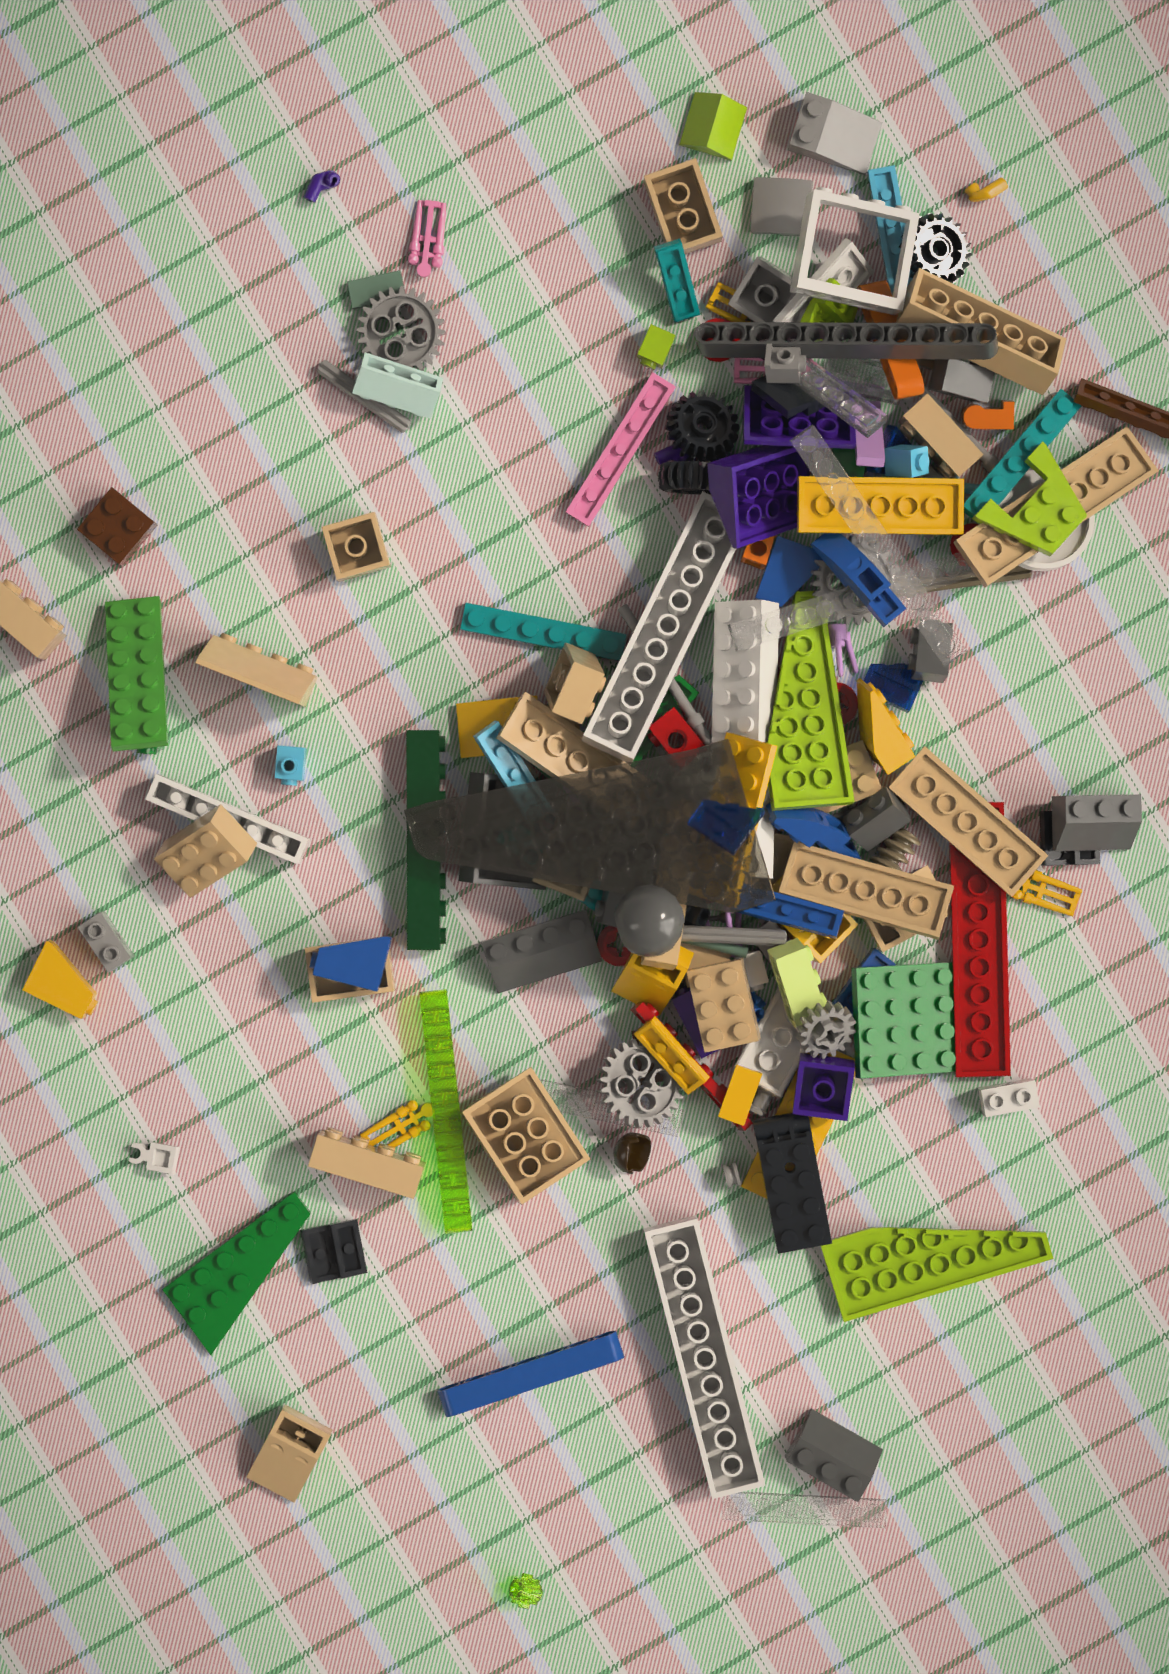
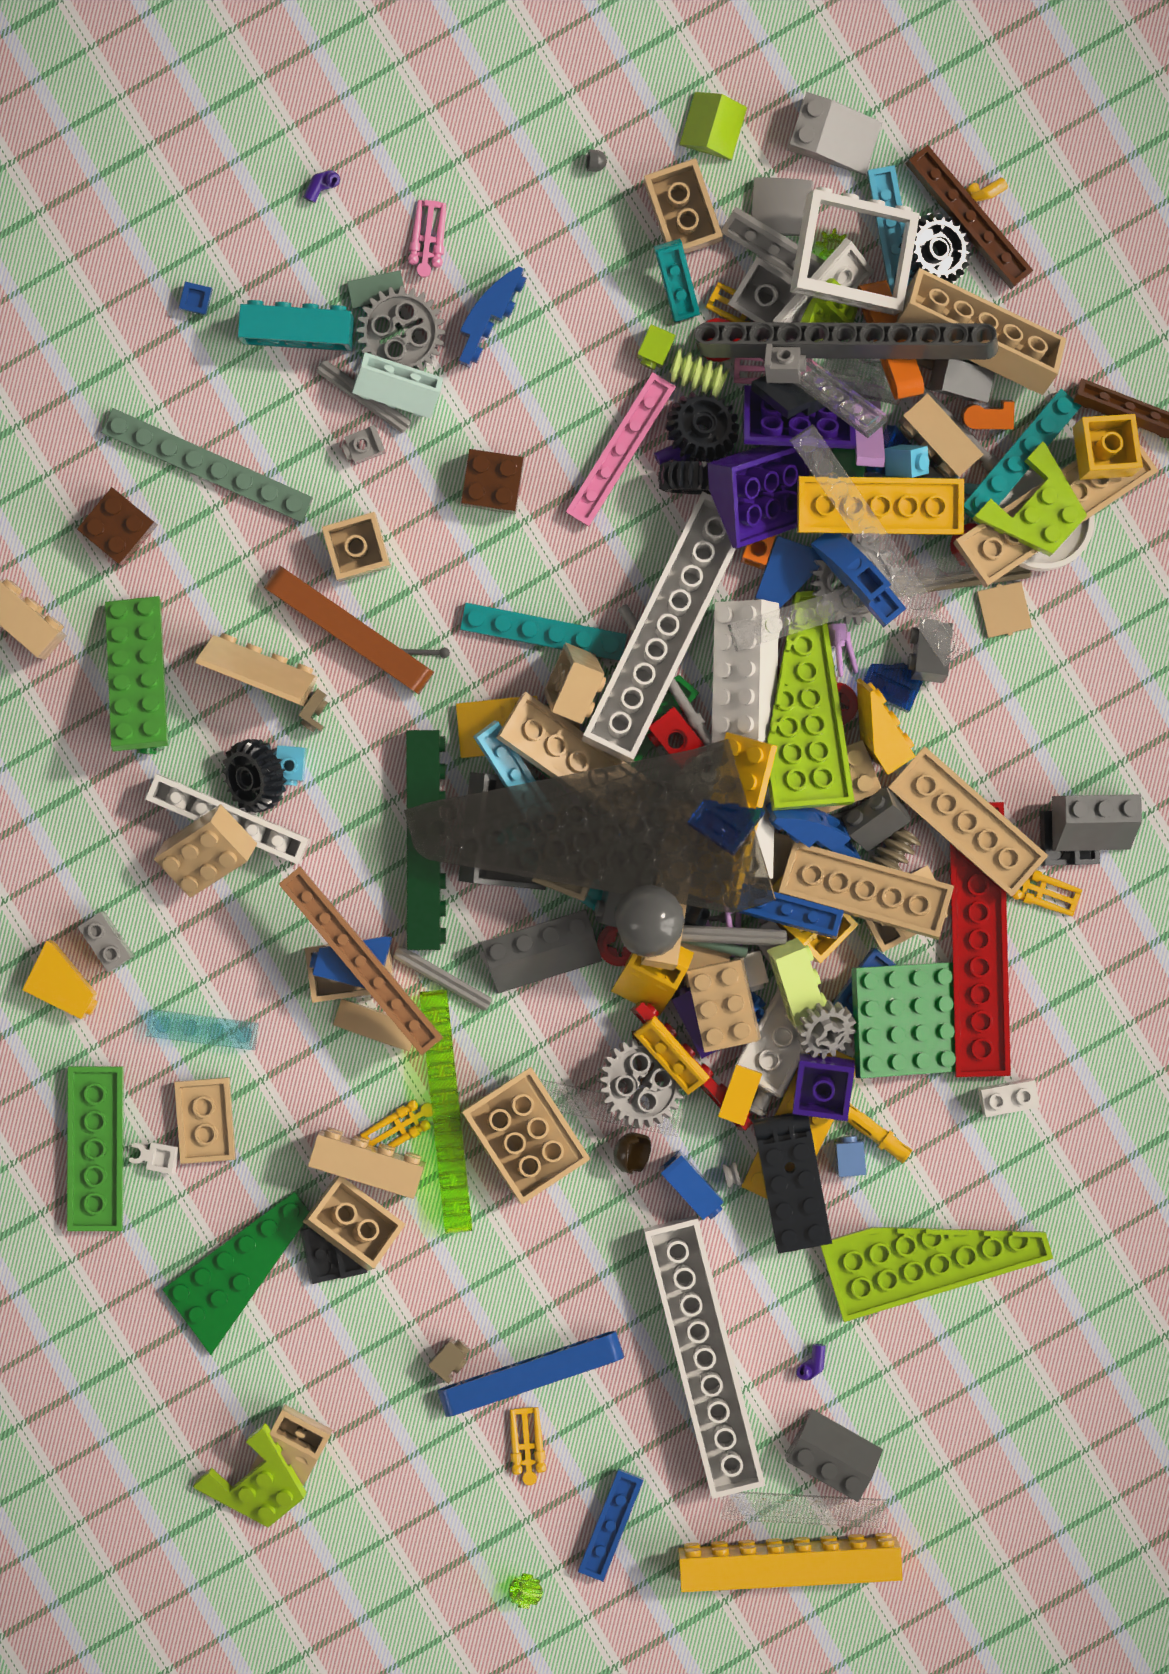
(95, 1148): none -> bright green plate
(195, 298): none -> blue plate
(202, 1029): none -> clear light blue plate
(205, 1120): none -> tan plate
(207, 465): none -> sand green plate
(254, 775): none -> black gear
(265, 1491): none -> lime wing
(296, 326): none -> teal brick
(314, 706): none -> dark tan bracket
(348, 629): none -> dark orange beam
(354, 1223): none -> tan brick
(360, 960): none -> medium nougat plate
(371, 1024): none -> tan slope
(373, 449): none -> light grey brick
(442, 978): none -> light grey axle
(443, 652): none -> dark grey hinge
(449, 1359): none -> dark tan brick
(492, 481): none -> reddish brown brick
(494, 304): none -> blue slope
(529, 1476): none -> yellow piece
(595, 160): none -> dark grey hinge
(610, 1525): none -> blue plate
(692, 1186): none -> blue slope
(697, 373): none -> yellowish green piece
(765, 242): none -> light grey plate
(790, 1563): none -> yellow brick
(814, 1365): none -> dark purple arm
(832, 238): none -> clear neon green gear
(850, 1156): none -> medium blue brick
(879, 1135): none -> yellow pin
(965, 210): none -> reddish brown plate
(1004, 609): none -> tan piece
(1107, 446): none -> yellow brick

